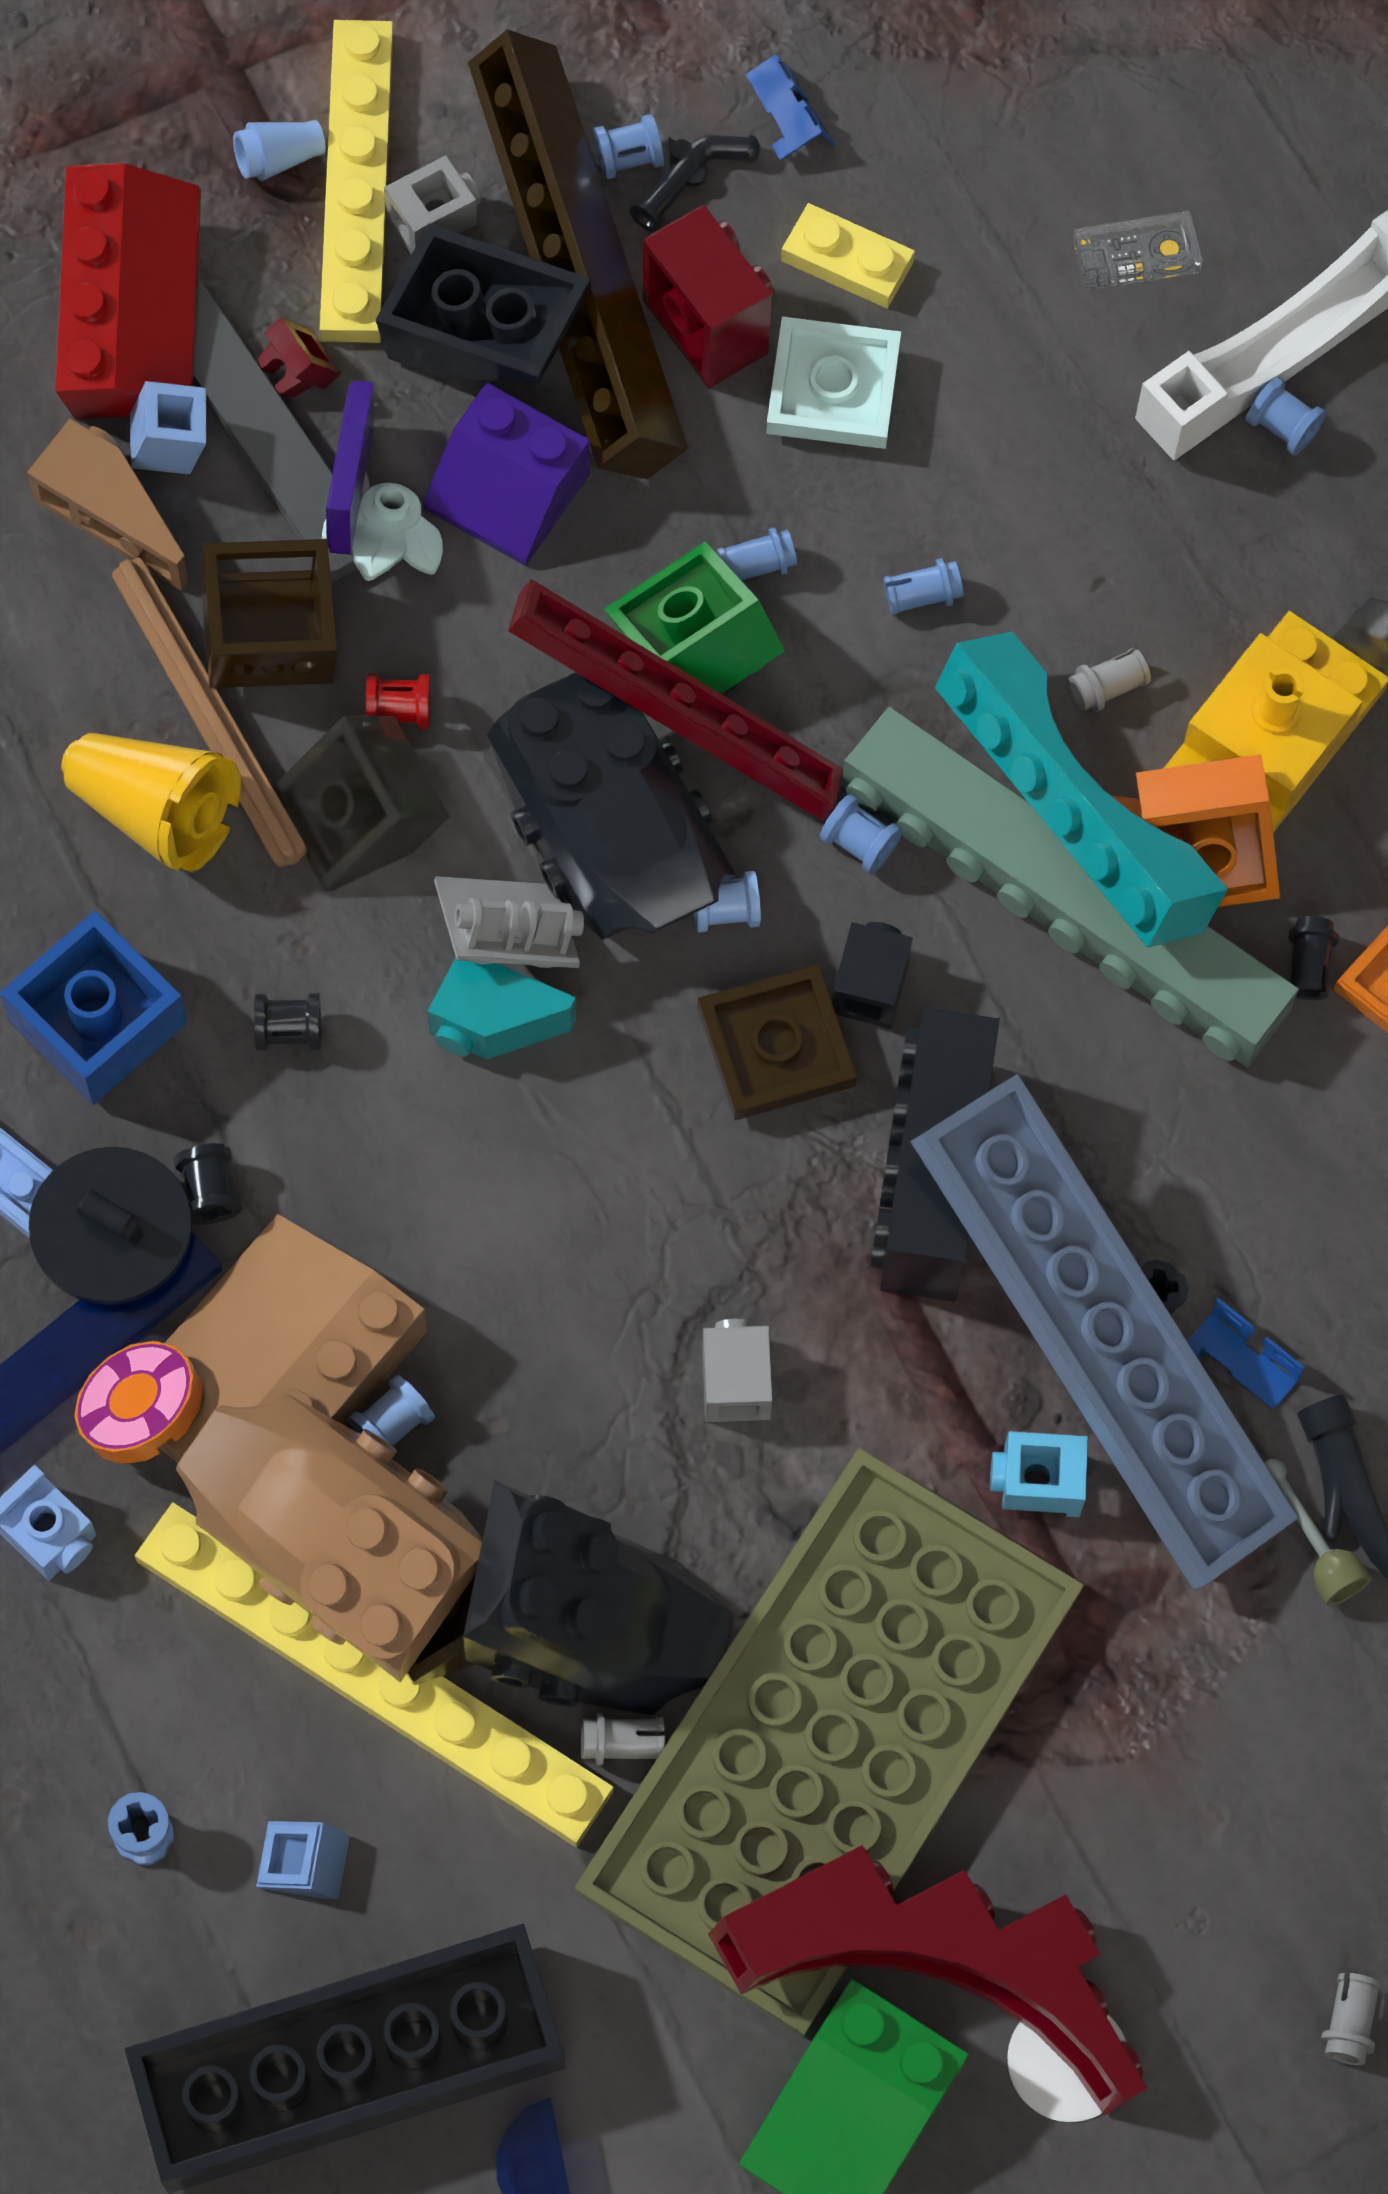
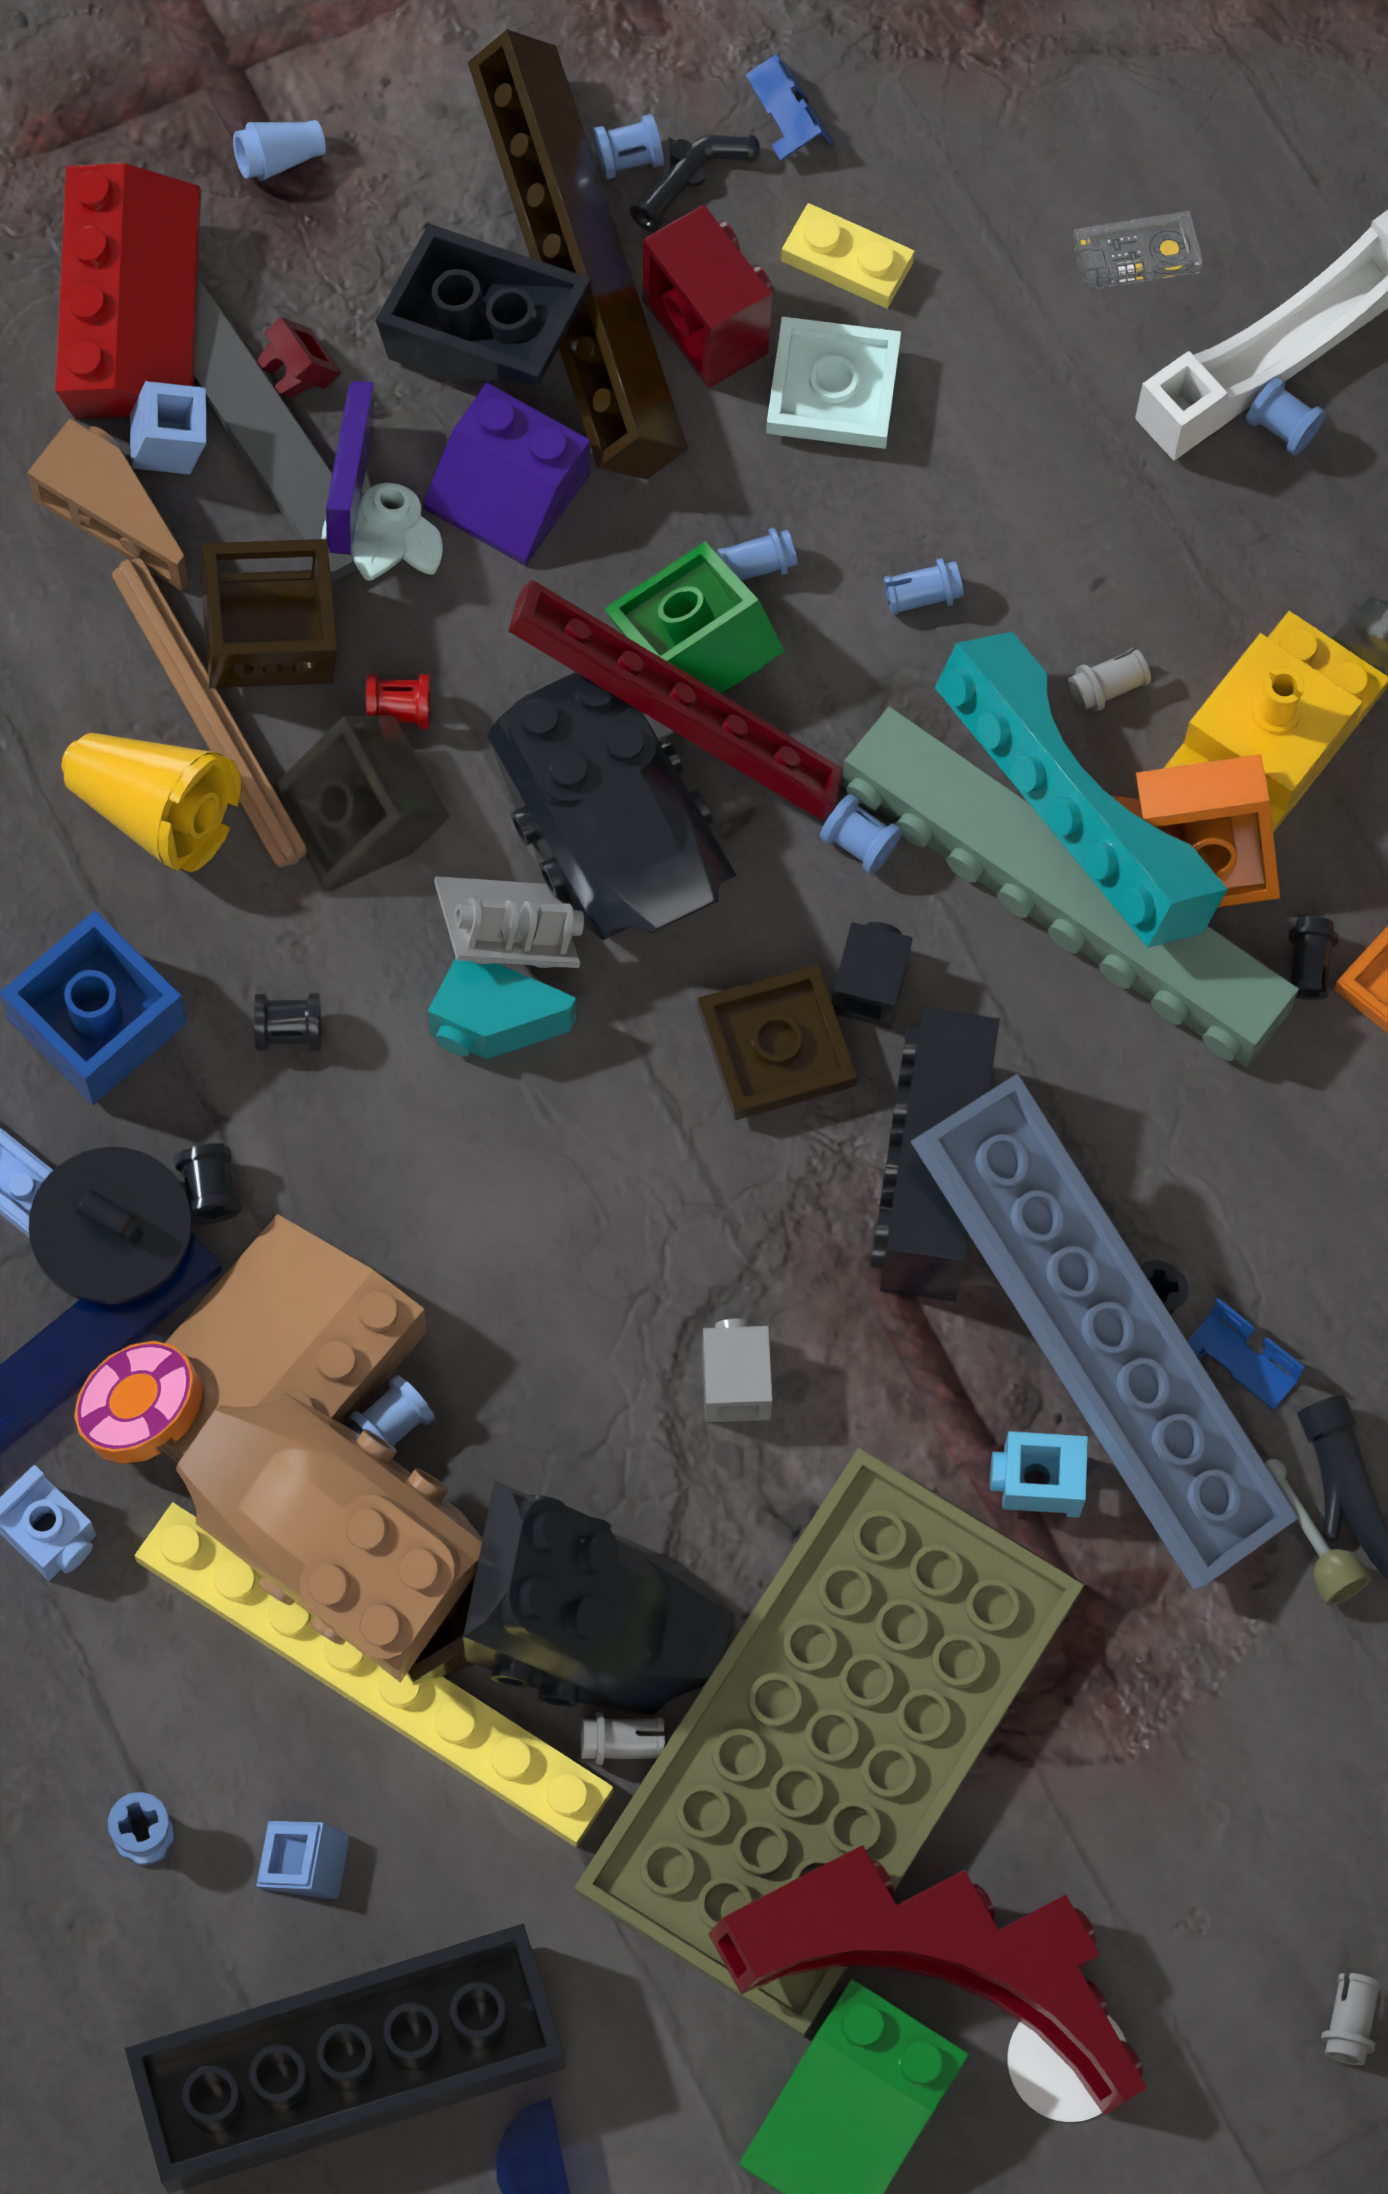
(356, 181): light yellow plate -> none
(432, 197): light grey brick -> none
(737, 903): light blue bush -> none

